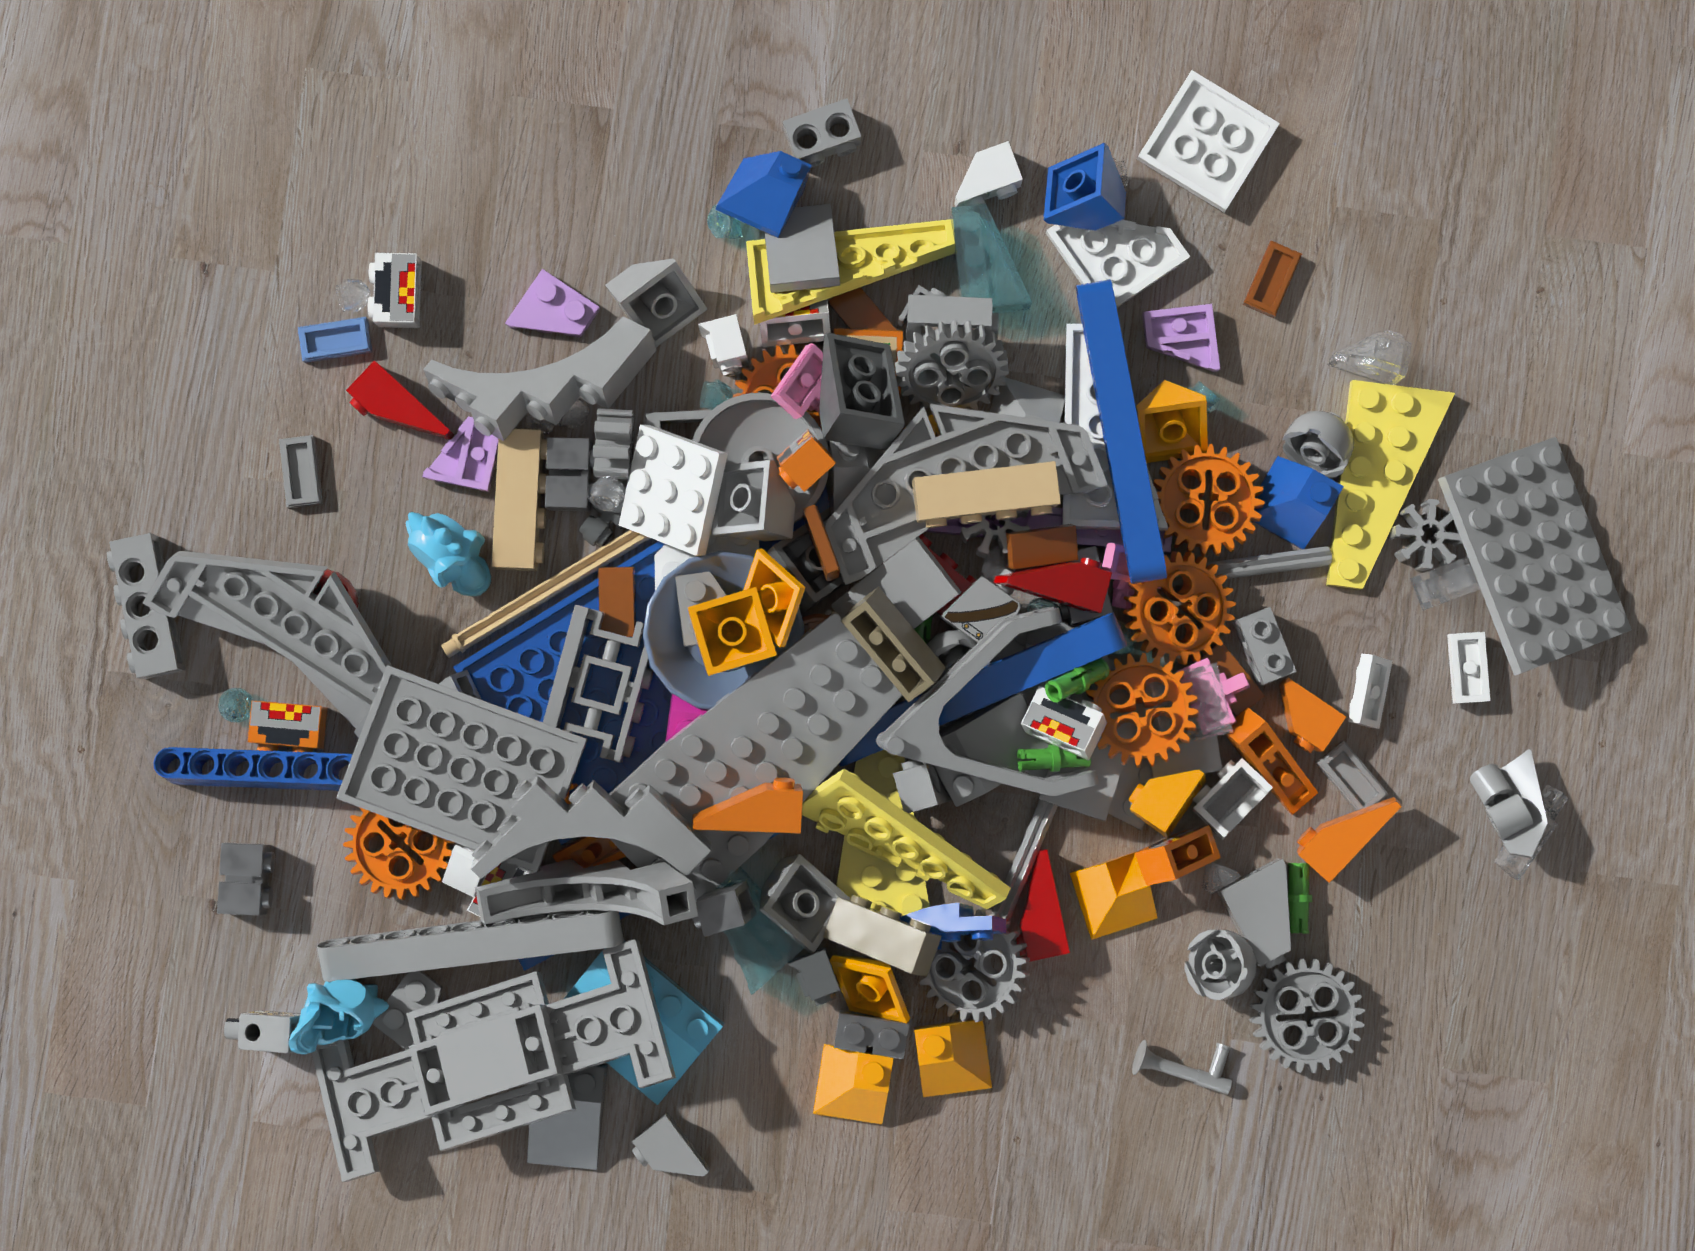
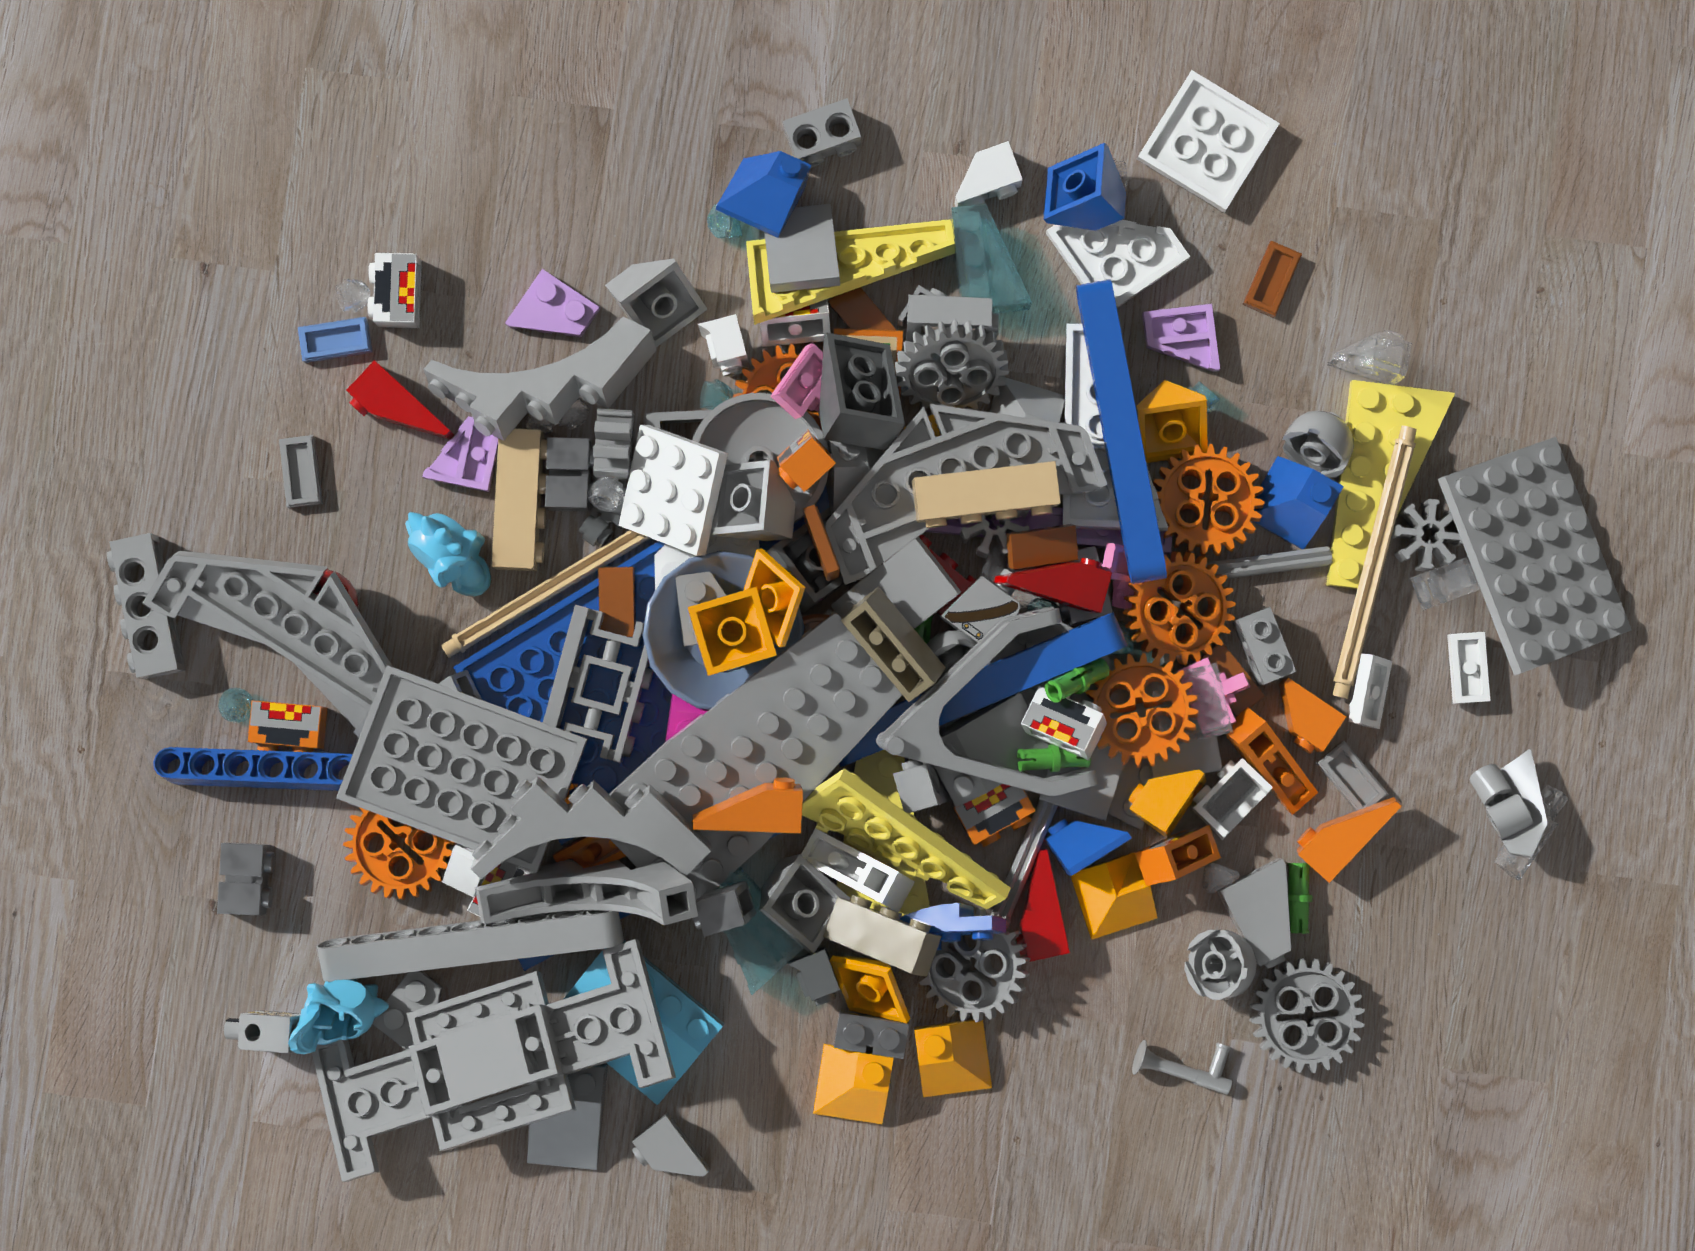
(857, 870): none -> white slope
(994, 811): none -> brick
(1082, 843): none -> blue slope
(1374, 562): none -> tan piece

